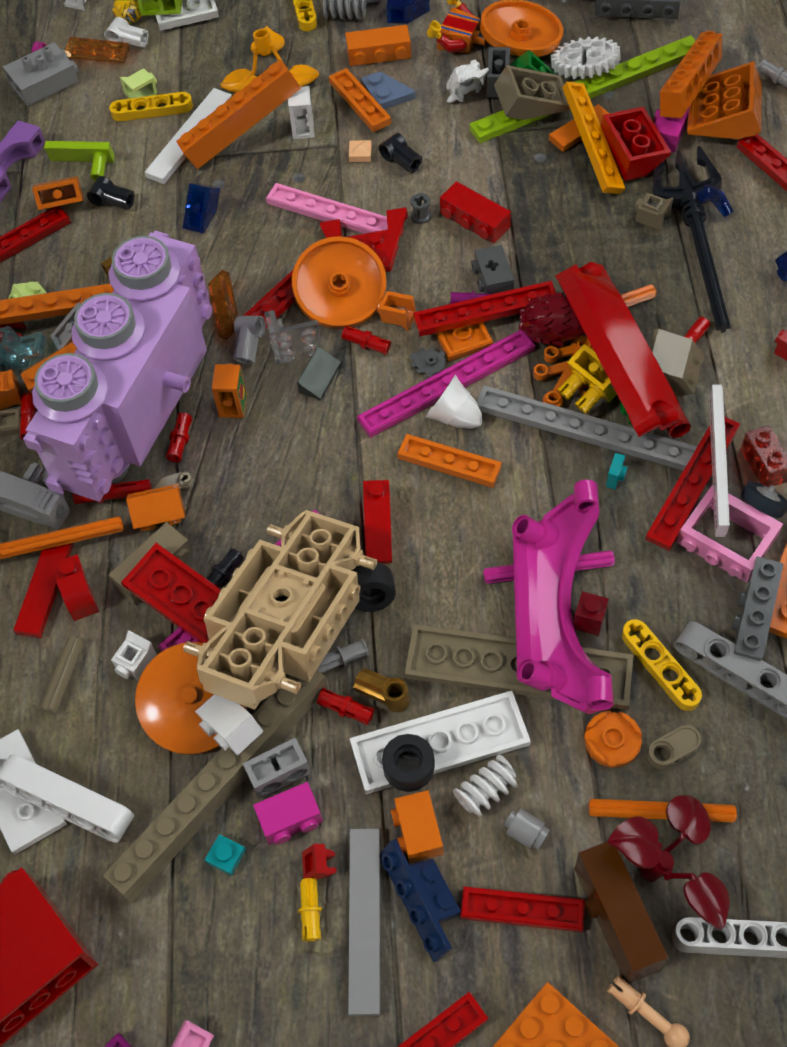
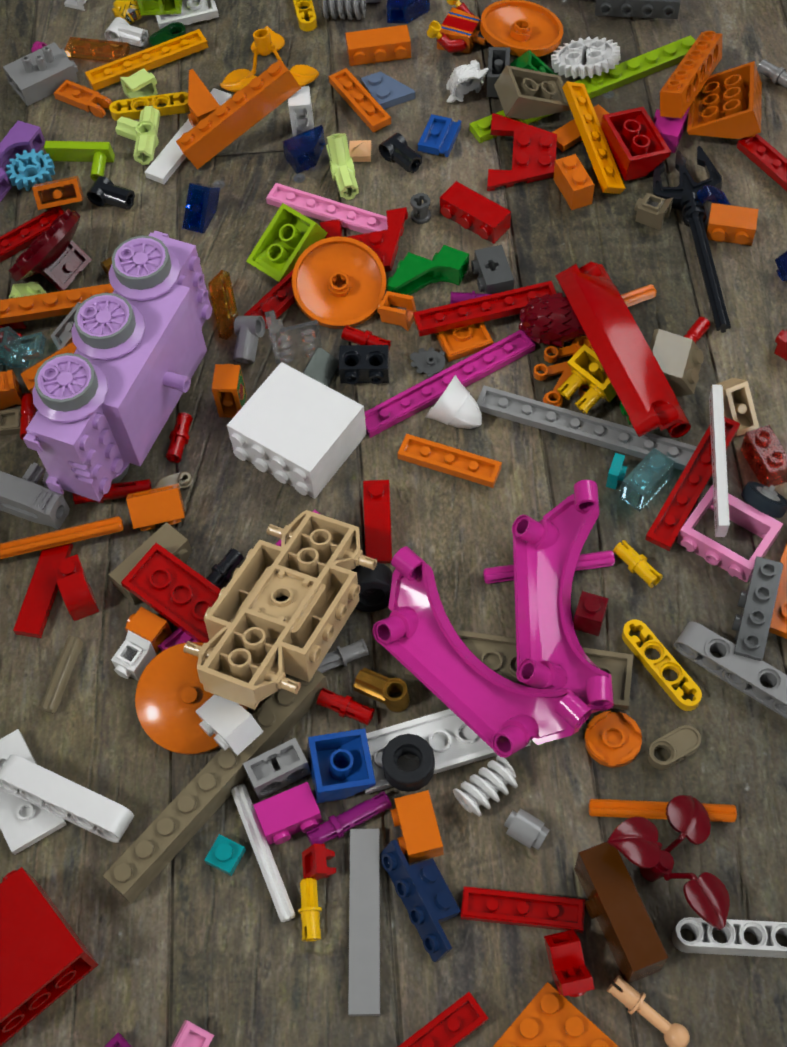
(30, 169): none -> medium azure gear
(53, 254): none -> dark red bracket
(82, 98): none -> orange hinge
(142, 132): none -> yellowish green piece
(147, 59): none -> light orange plate
(149, 627): none -> orange brick
(166, 33): none -> dark green piece
(200, 100): none -> orange slope
(263, 853): none -> white axle
(284, 242): none -> lime slope
(297, 430): none -> white brick
(304, 149): none -> clear blue slope
(339, 824): none -> magenta pin
(340, 765): none -> blue slope
(342, 165): none -> yellowish green piece
(364, 364): none -> black brick
(418, 272): none -> green arch
(439, 135): none -> blue plate
(491, 705): none -> dark pink panel
(532, 153): none -> red wing
(568, 964): none -> red brick
(573, 182): none -> orange brick
(637, 563): none -> yellow pin
(646, 479): none -> clear light blue brick
(732, 224): none -> orange brick
(739, 404): none -> tan slope

